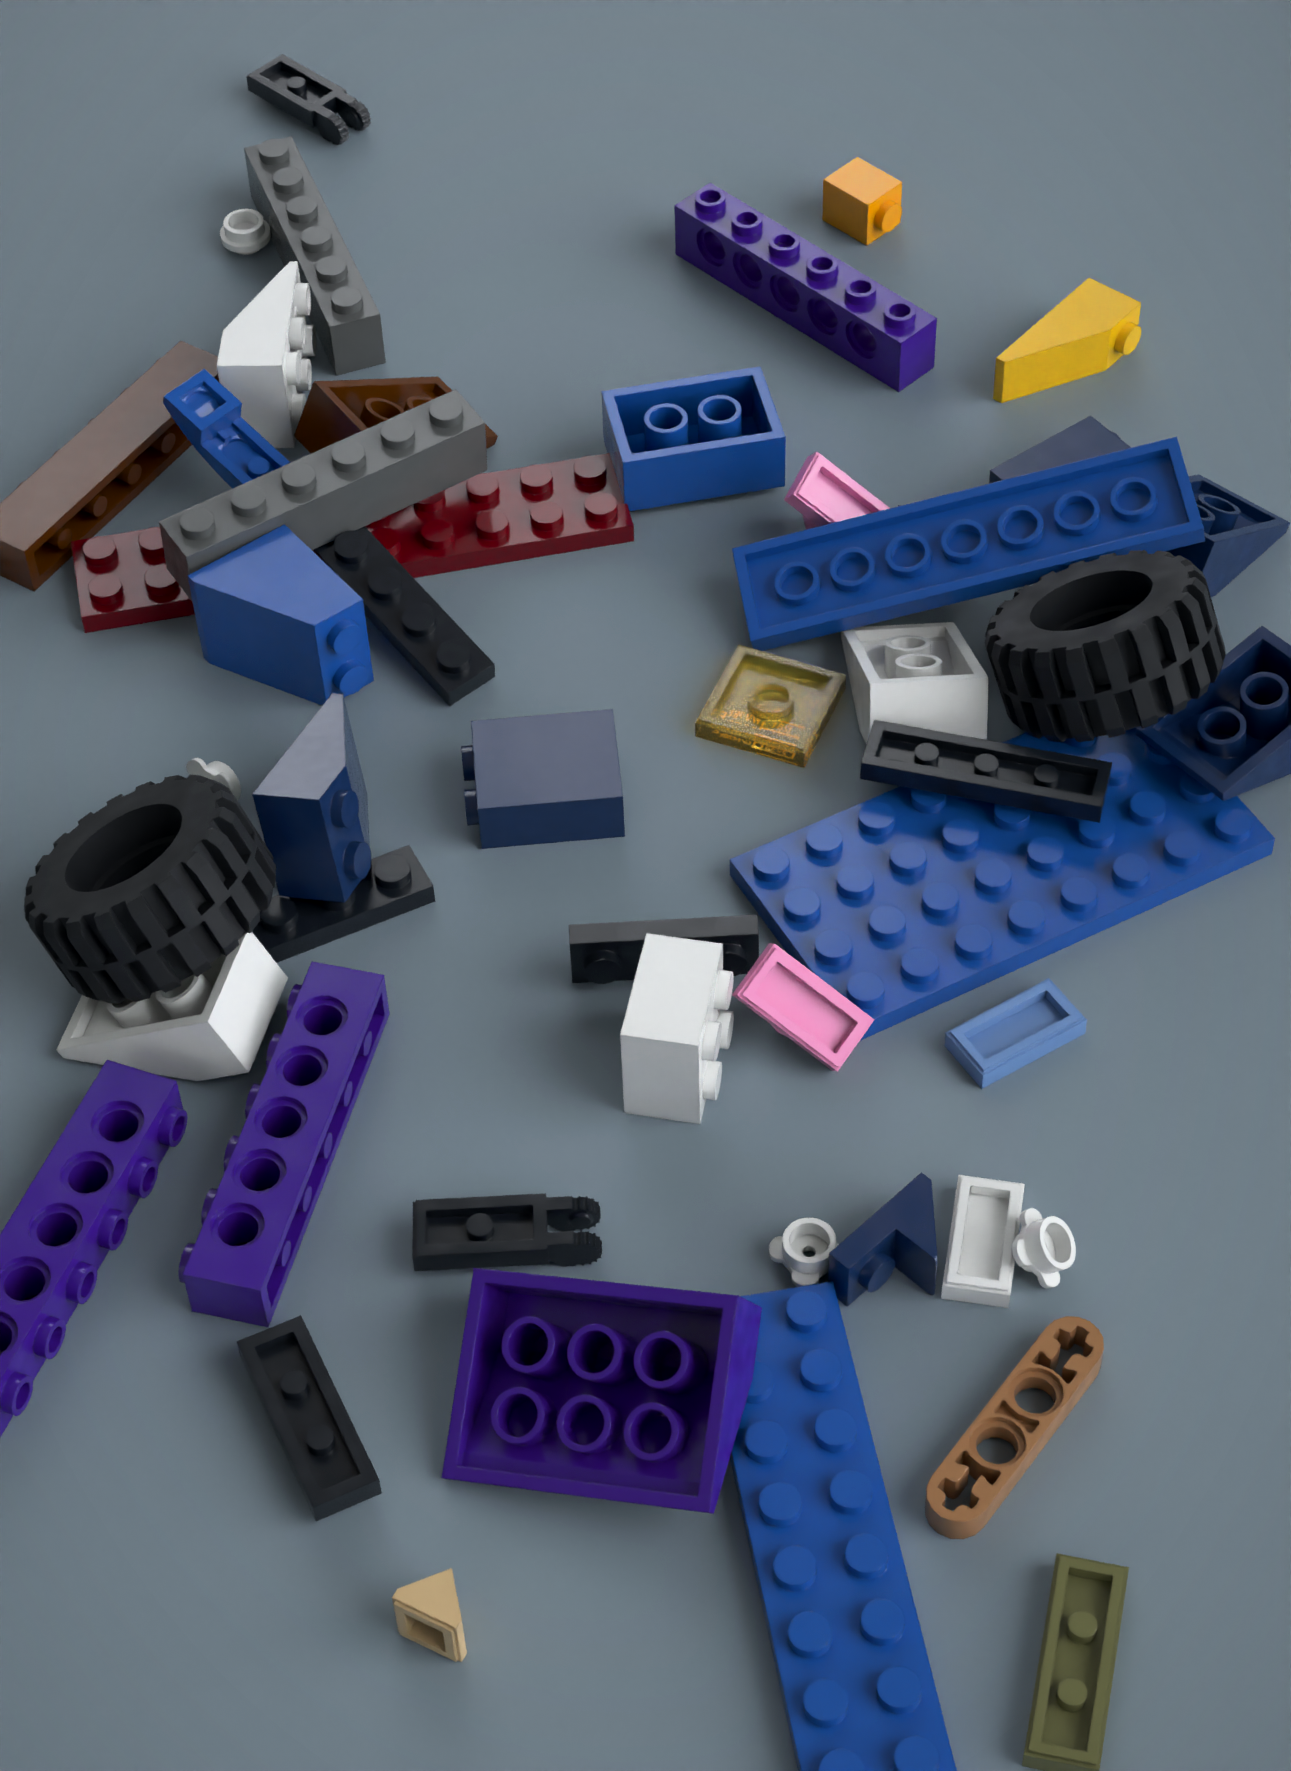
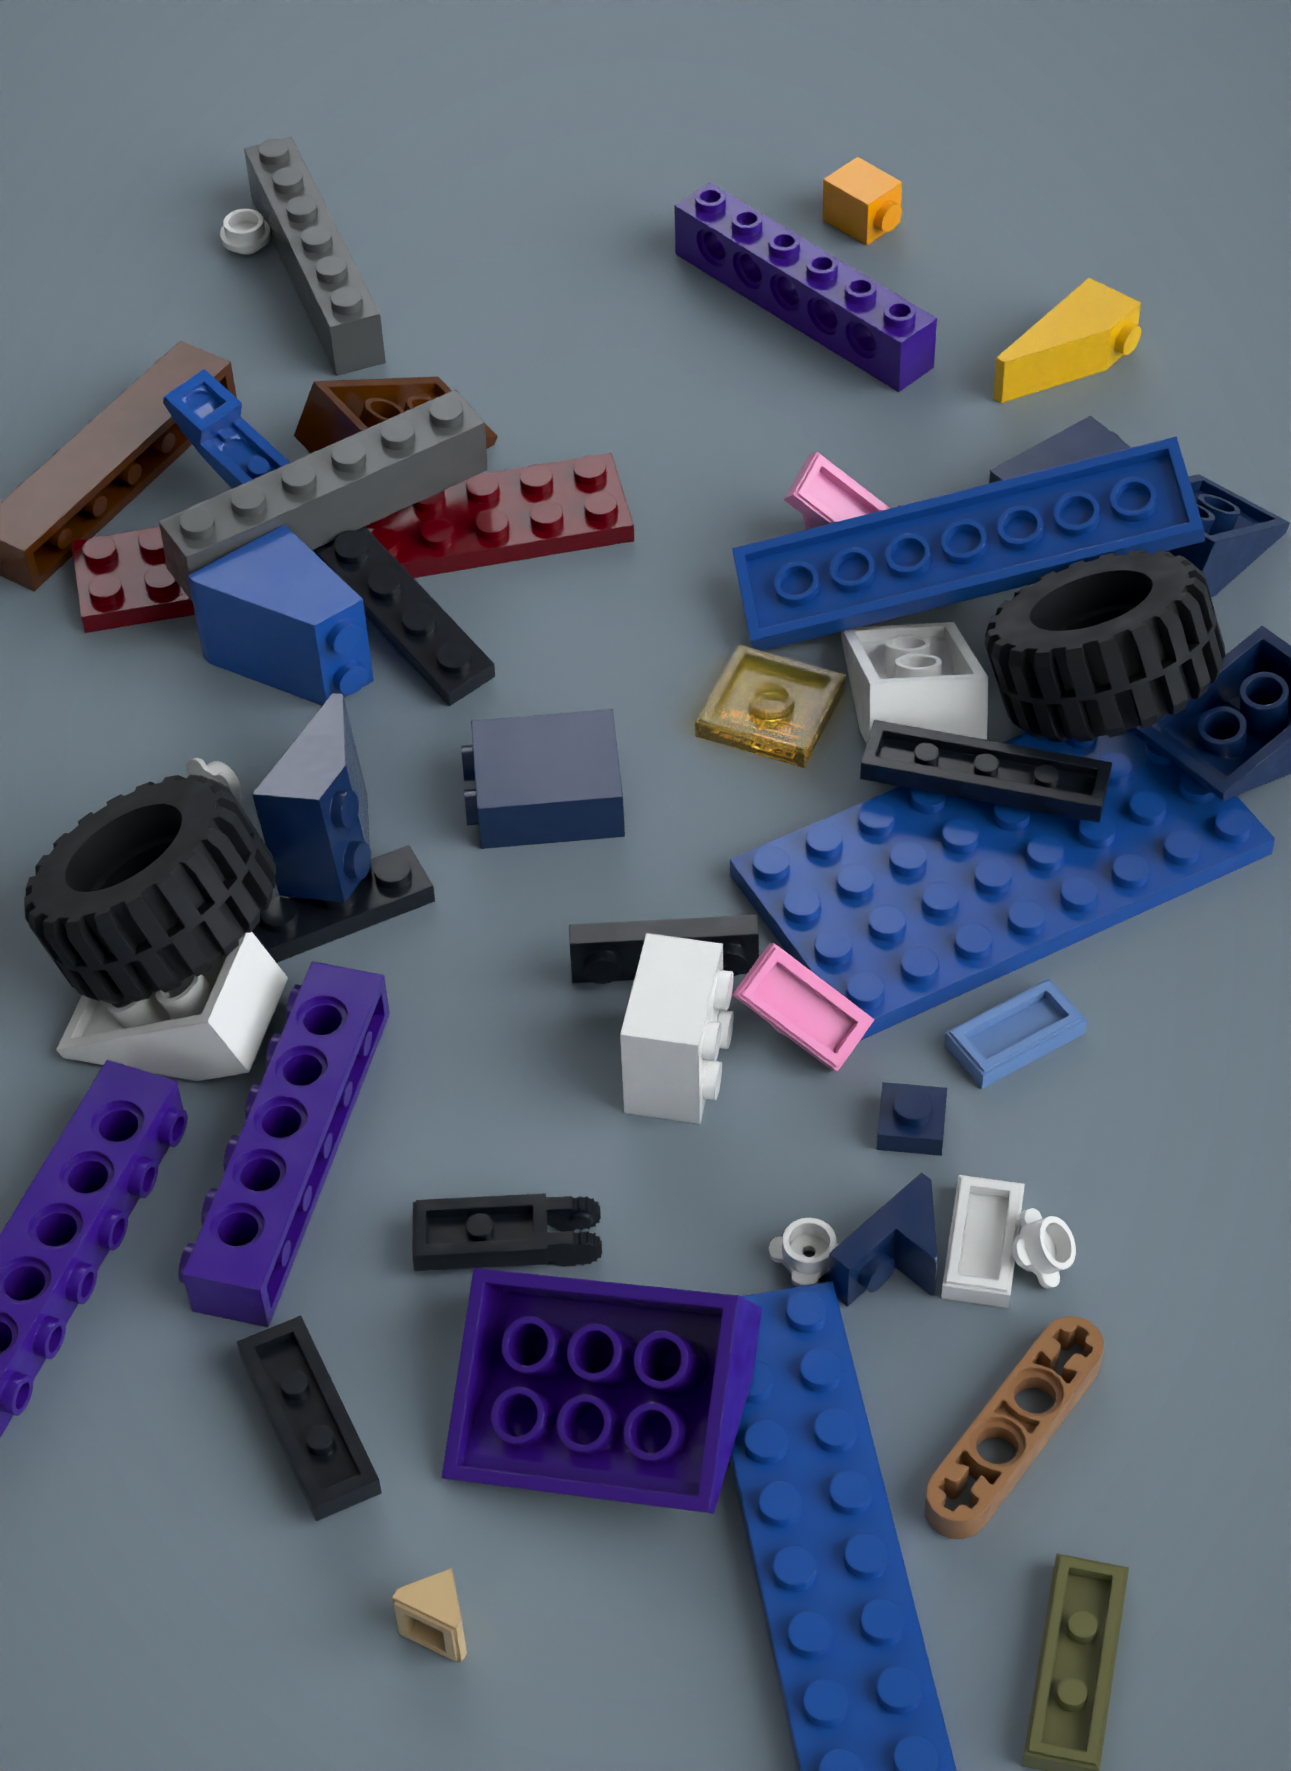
(266, 357): white slope -> none
(309, 98): black hinge -> none
(694, 438): blue brick -> none
(911, 1118): none -> dark blue plate

